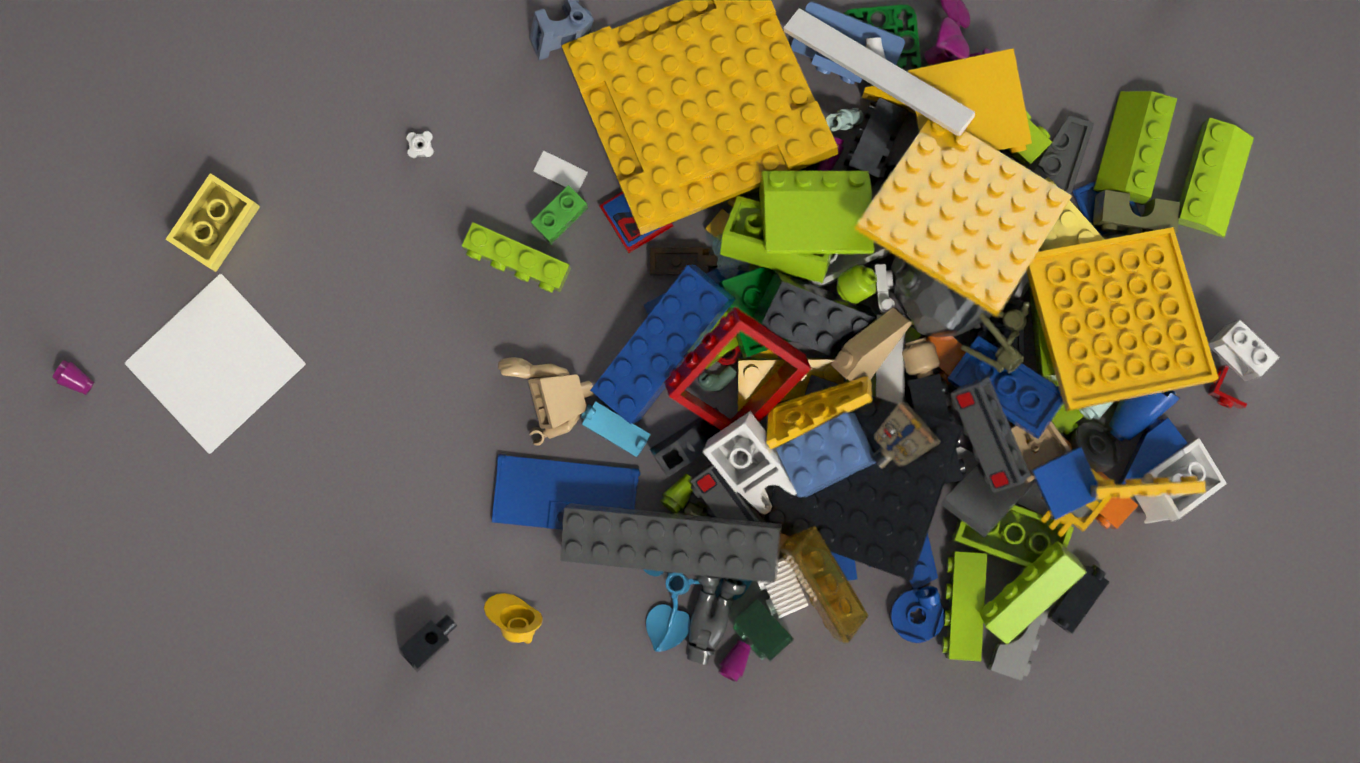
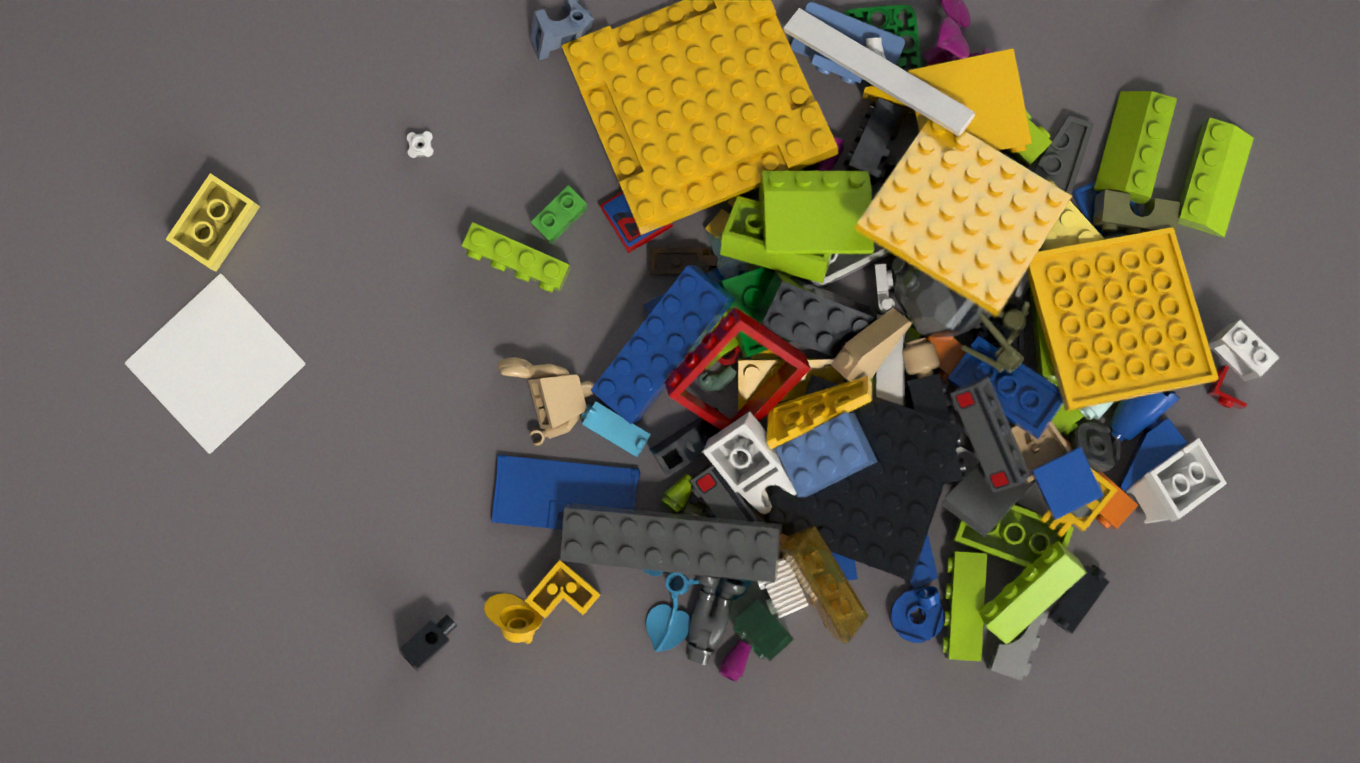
(73, 378): magenta cone -> none
(560, 171): white sticker -> none
(561, 584): none -> yellow brick
(844, 119): light aqua pin -> none
(857, 283): lime head -> none
(903, 437): torso -> none
(1134, 486): yellow wing -> none

